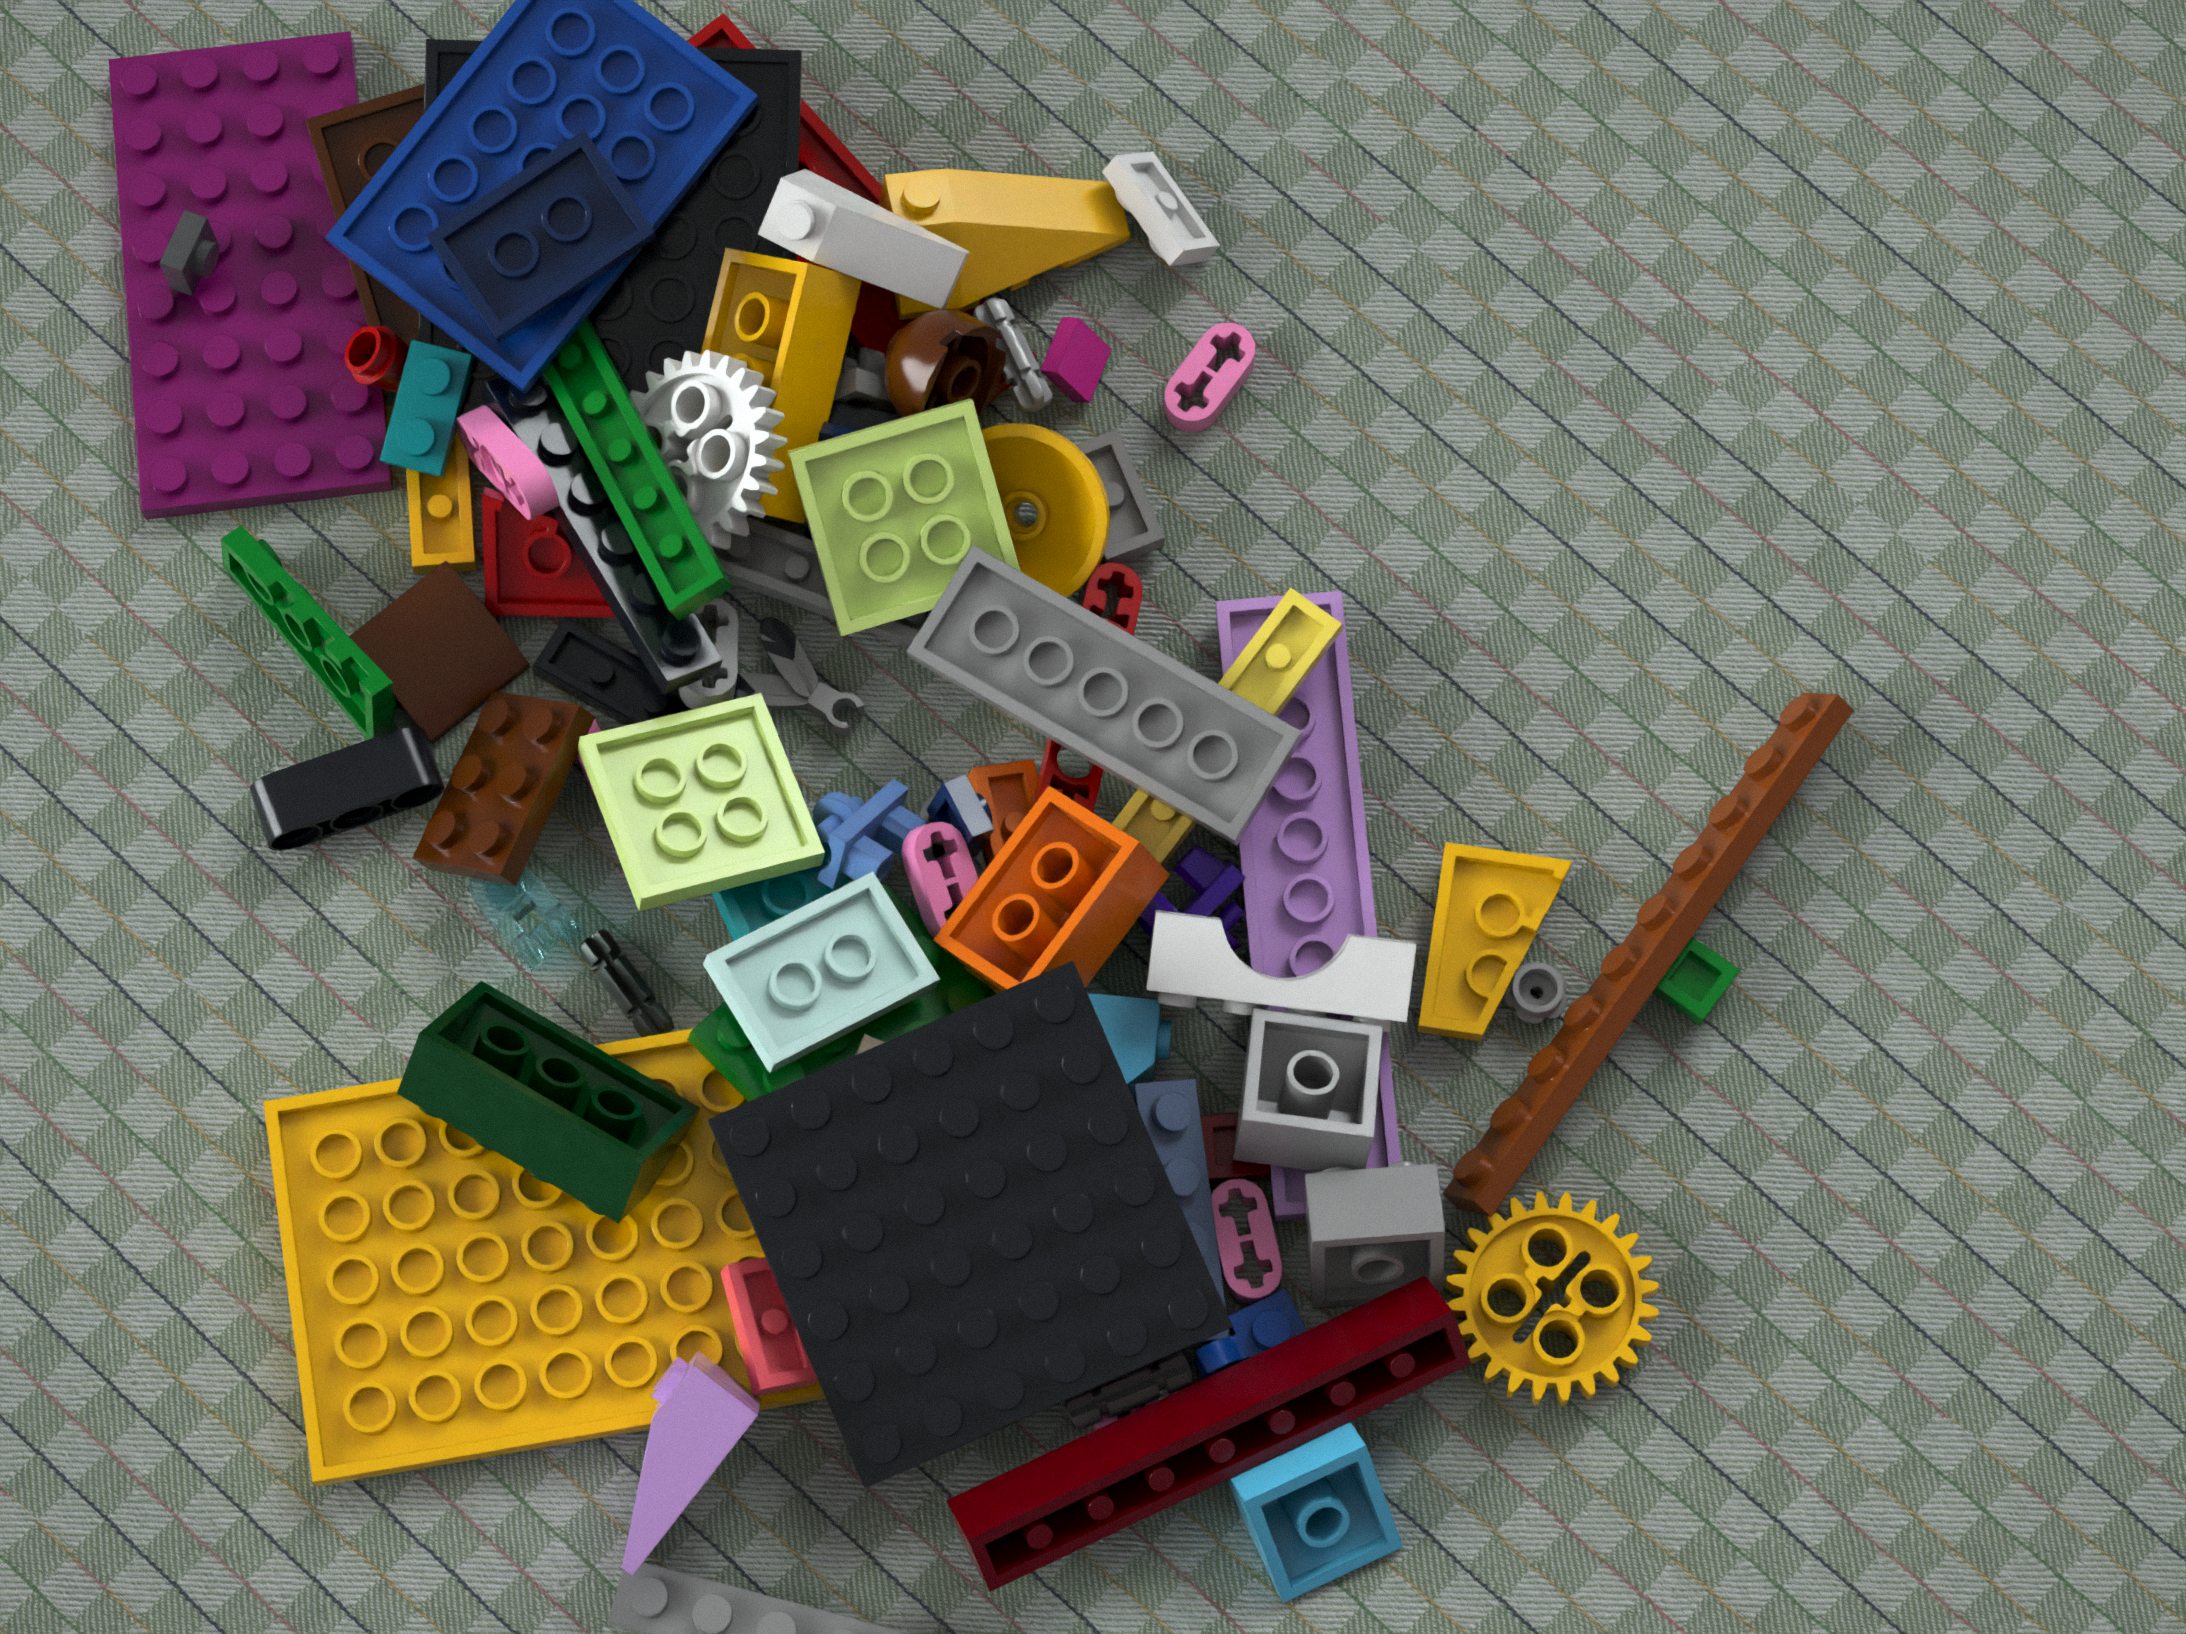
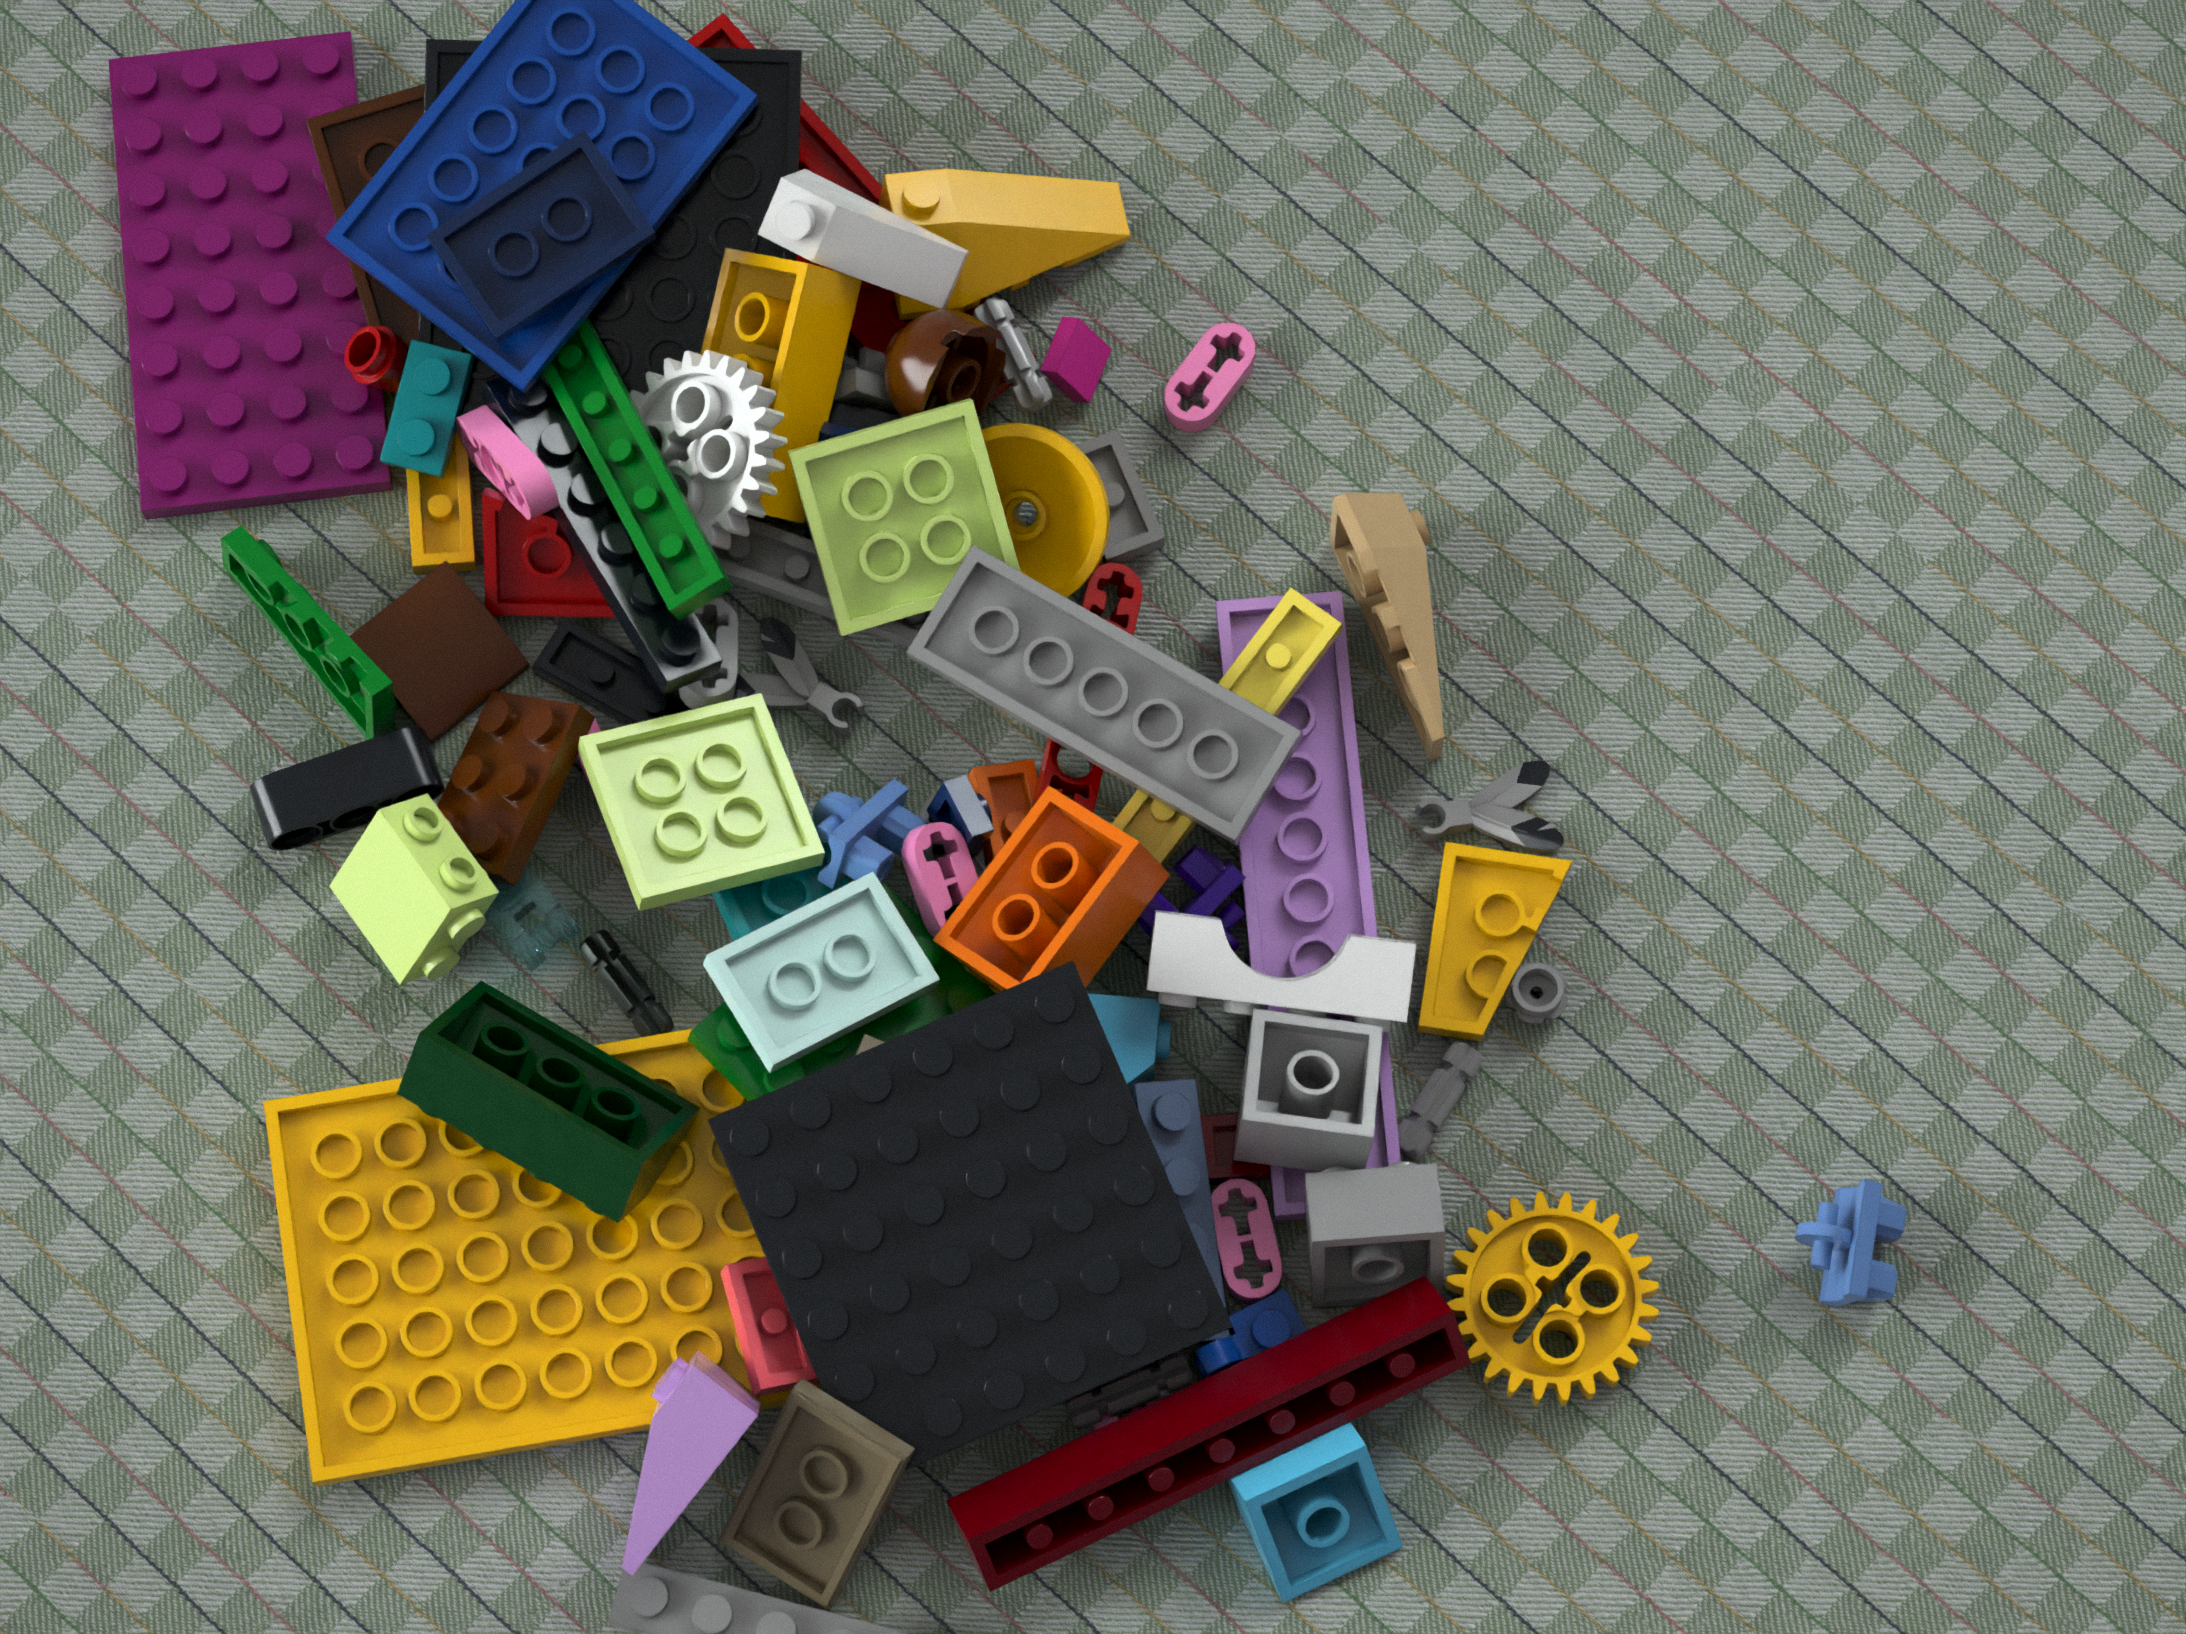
(190, 253): dark grey plate -> none
(414, 889): none -> yellowish green brick
(816, 1494): none -> dark tan tile
(1160, 208): white plate -> none
(1387, 572): none -> tan wedge
(1438, 1099): none -> light grey axle
(1495, 813): none -> light grey piece
(1644, 957): dark orange plate -> none
(1696, 981): green plate -> none
(1845, 1244): none -> medium blue hips

